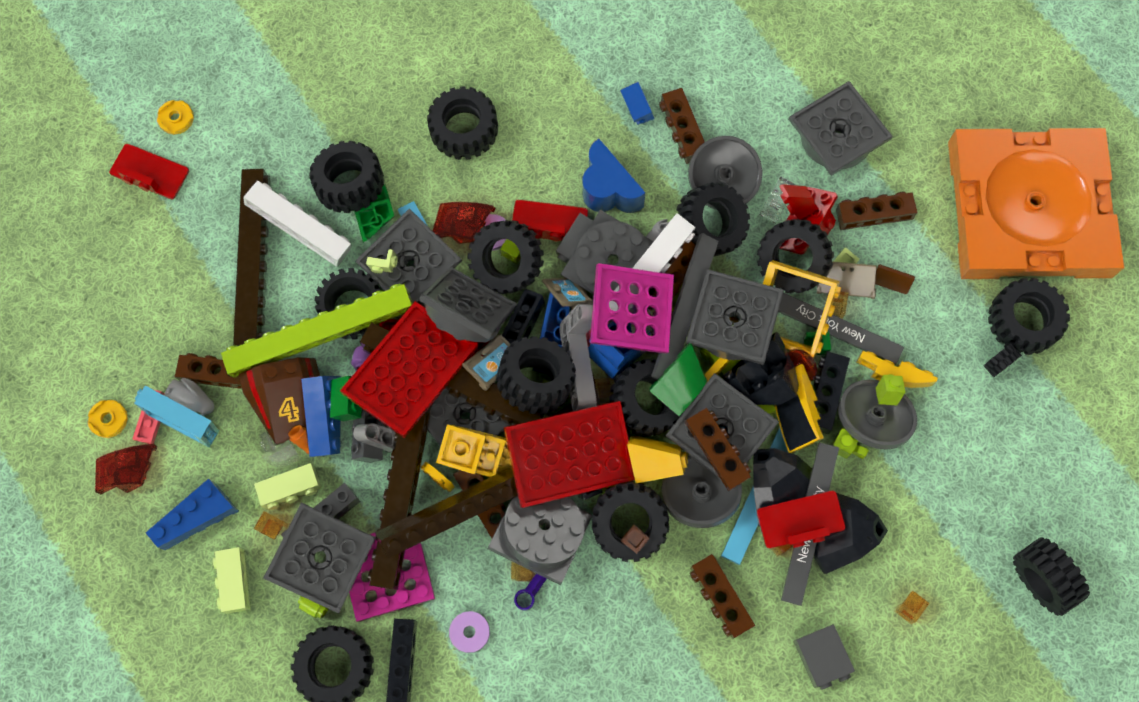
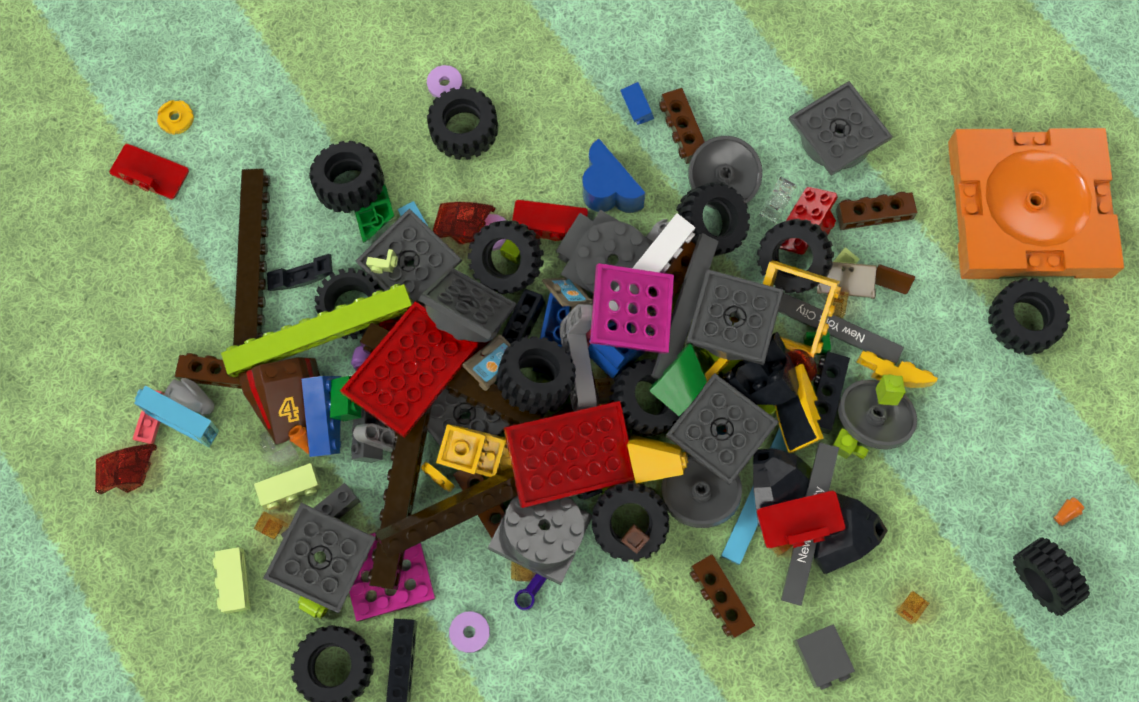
(117, 423): yellow tile -> none
(192, 515): blue wedge -> none
(297, 223): white brick -> none
(301, 275): none -> black slope
(443, 73): none -> lavender tile
(729, 478): reddish brown brick -> none
(799, 200): red slope -> none
(1002, 360): black tyre -> none
(1070, 510): none -> orange cone

